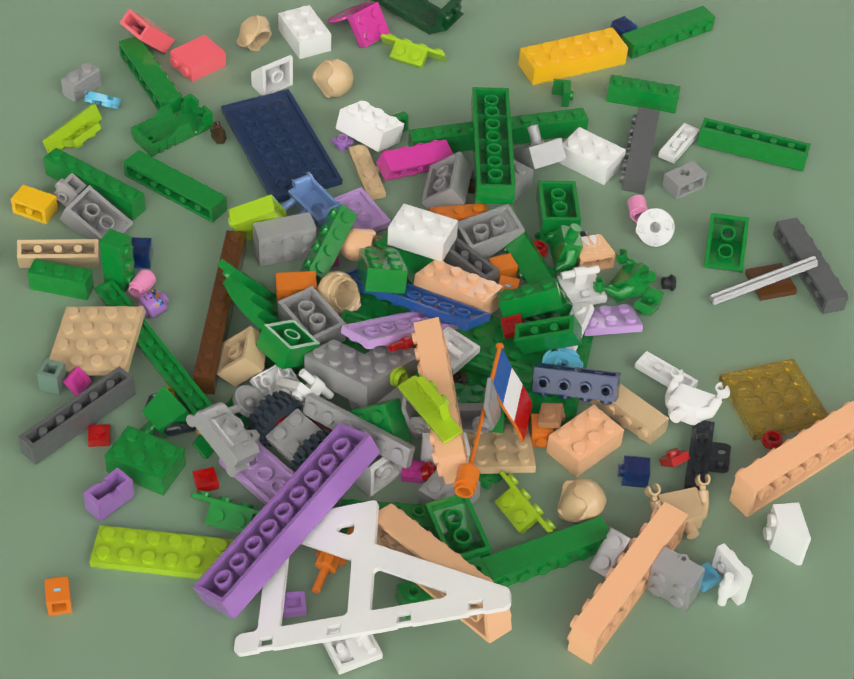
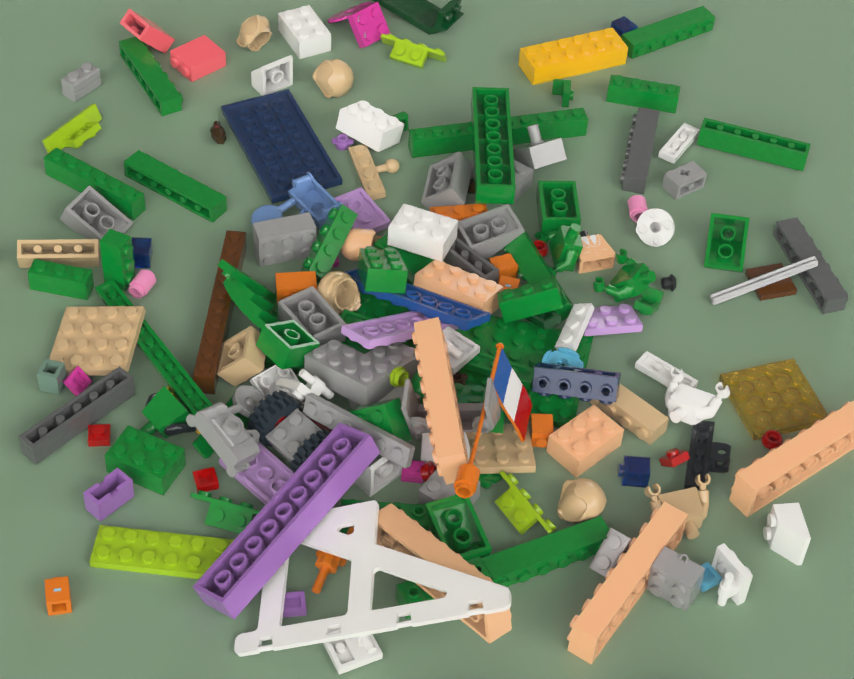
(34, 204): yellow brick -> none
(68, 189): light grey brick -> none
(101, 99): medium azure plate -> none
(154, 303): medium lavender head -> none
(171, 128): green piece -> none
(259, 210): lime brick -> none
(404, 343): red bar -> none
(412, 160): dark pink brick -> none
(431, 407): lime bracket -> none
(508, 325): red plate -> none
(548, 334): green brick -> none
(551, 415): medium nougat bracket -> none
(579, 285): white plate -> none
(592, 156): white brick -> none

